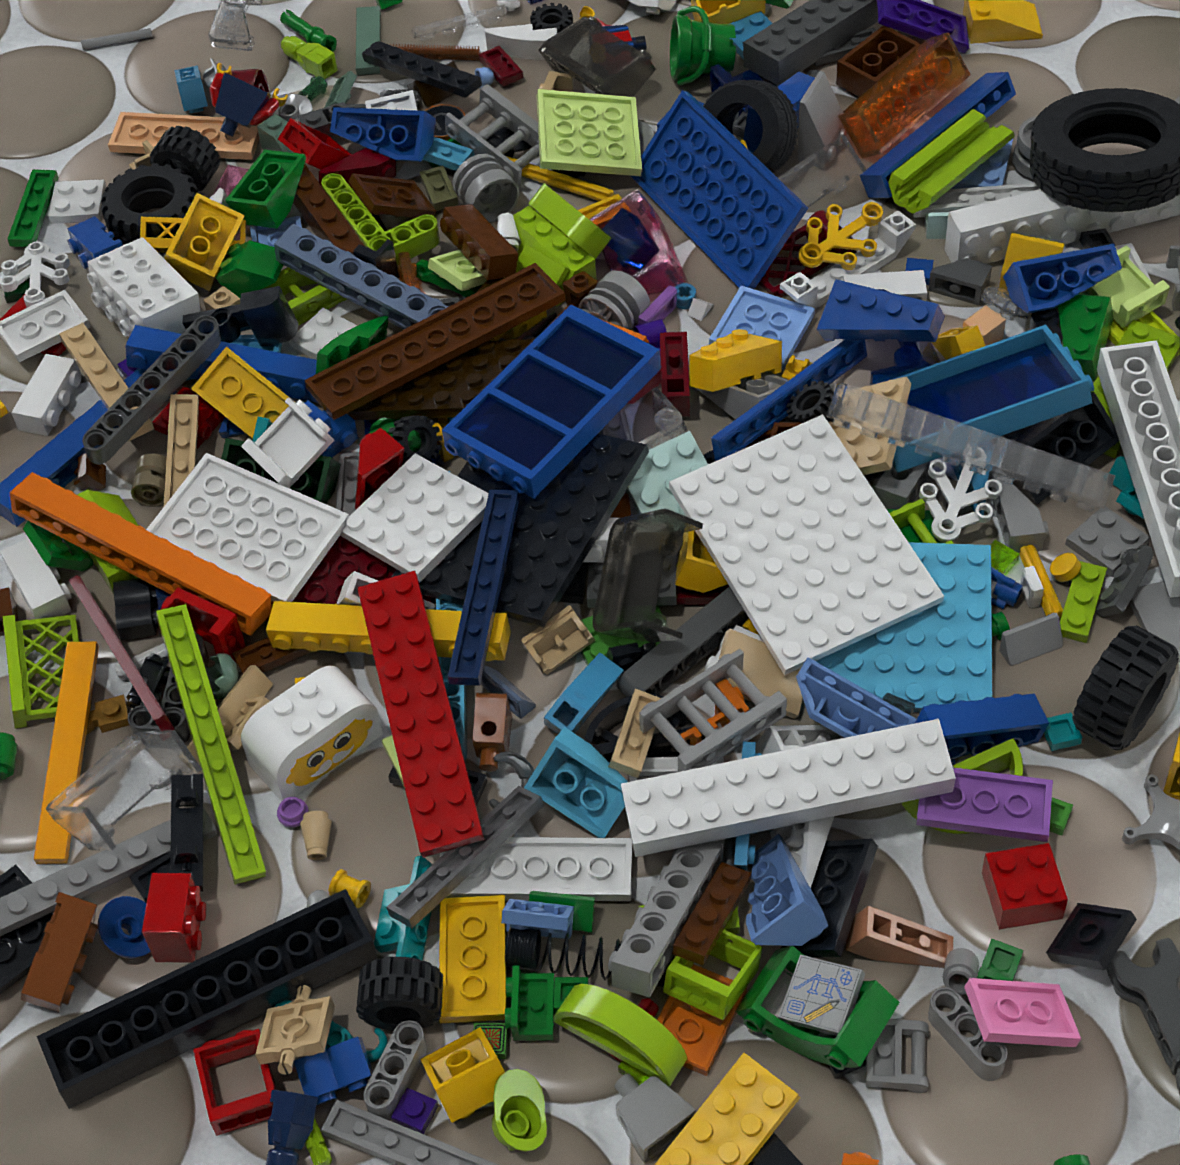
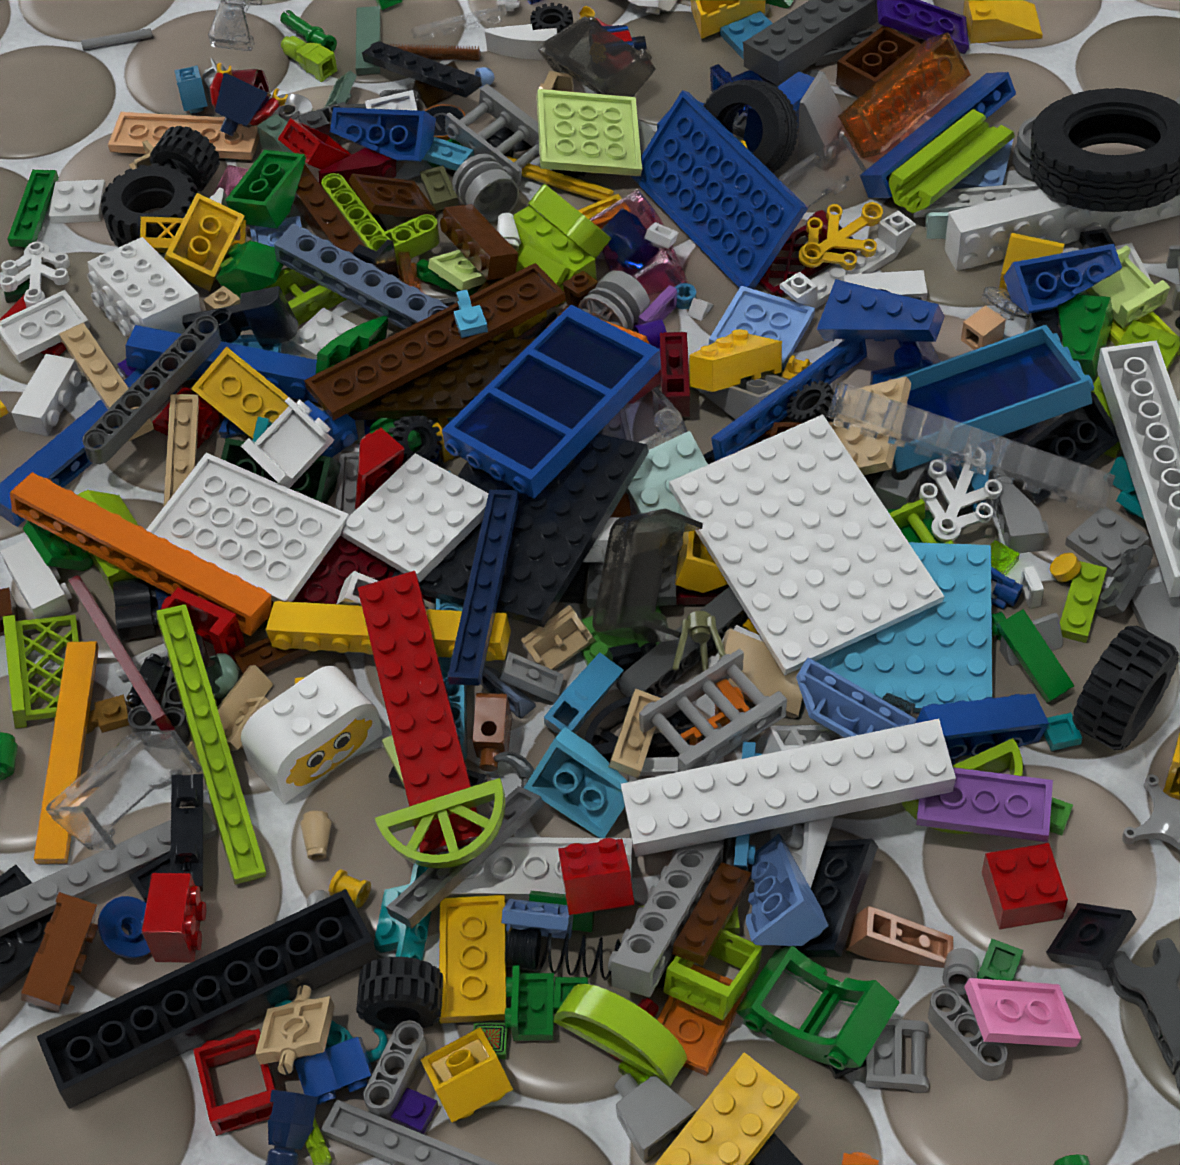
(90, 474): reddish brown tile -> none
(91, 240): blue wedge -> none
(149, 480): dark tan wheel -> none
(291, 811): medium lavender plate -> none
(314, 88): clear green pin -> none
(457, 803): none -> lime window
(468, 318): none -> medium azure plate
(502, 66): dark red plate -> none
(519, 1111): lime piece -> none
(531, 677): none -> light grey plate
(596, 876): none -> red brick
(661, 236): none -> white plate
(699, 46): green piece -> none
(700, 627): none -> olive plant
(821, 995): light grey tile -> none
(915, 264): blue tile -> none
(959, 341): yellow slope -> none
(961, 280): dark grey slope -> none
(1035, 655): none -> green tile
(1050, 601): yellow axle -> none

